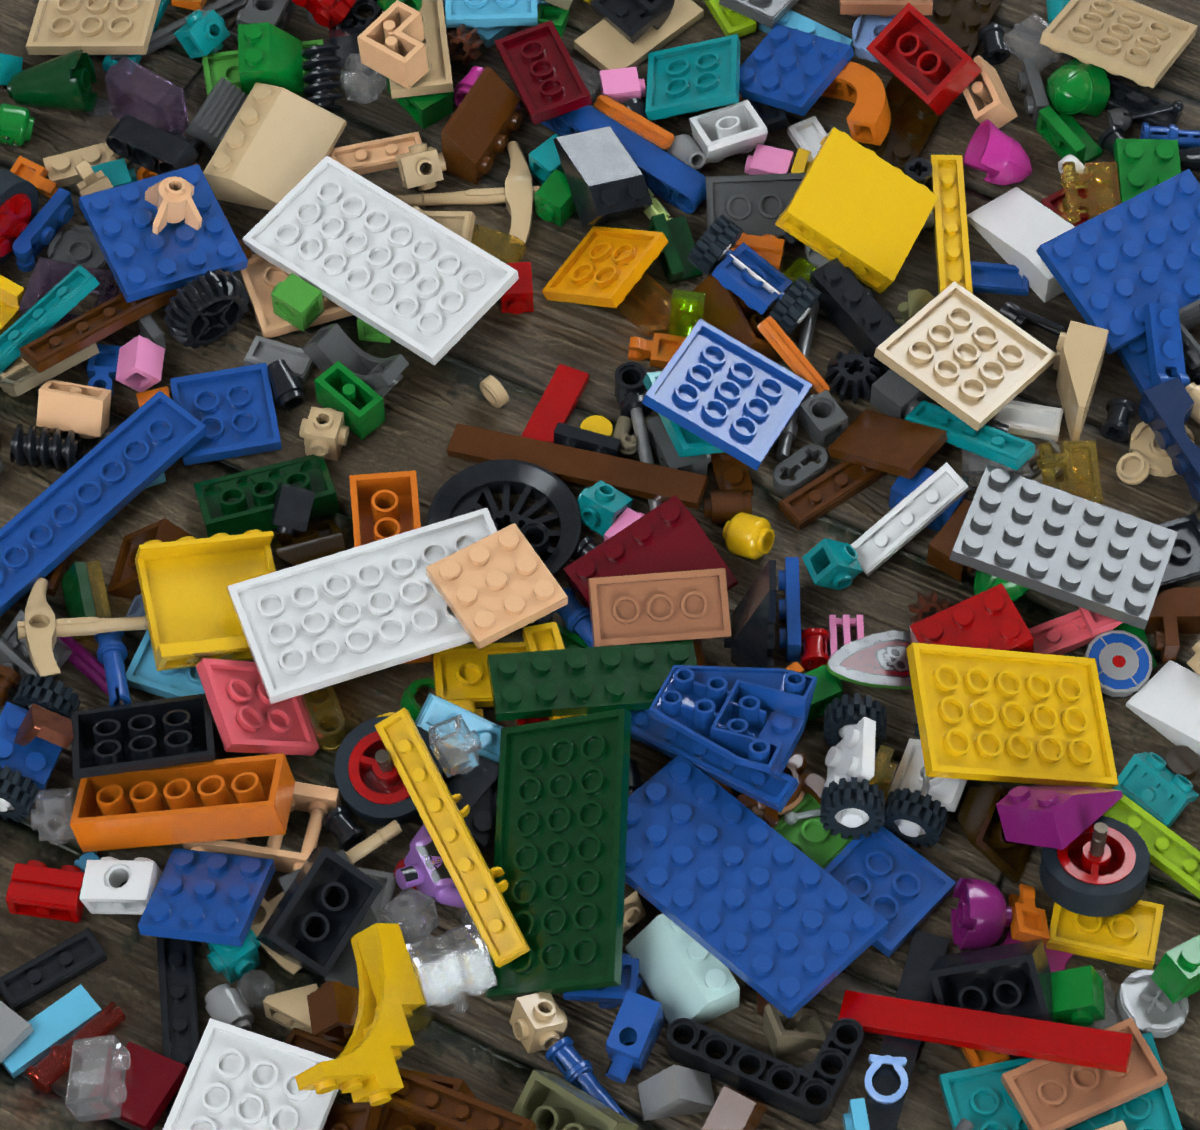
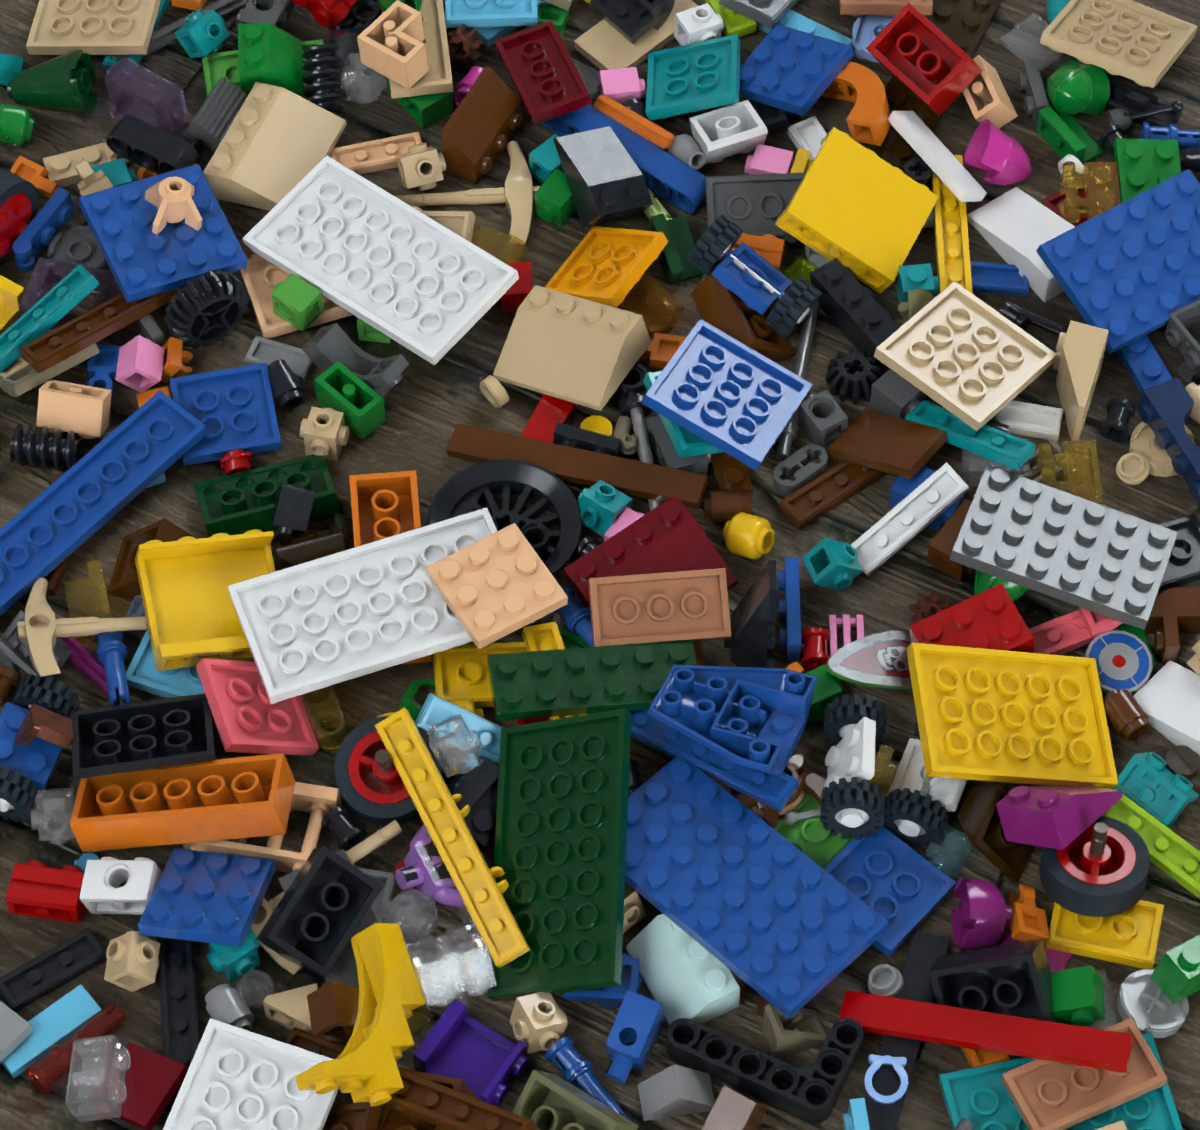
(78, 592): dark green tile -> none
(132, 961): none -> tan brick
(173, 360): none -> orange tile
(236, 462): none -> red plate
(471, 1052): none -> dark purple panel
(571, 347): none -> tan slope
(686, 311): clear neon green plate -> none
(697, 25): none -> white brick
(791, 354): orange axle -> none
(885, 980): none -> light grey plate
(916, 277): none -> teal brick
(937, 156): none -> white tile
(950, 852): none -> clear light blue bracket
(993, 43): black bush -> none
(1126, 714): none -> reddish brown brick
(1164, 343): blue plate -> none

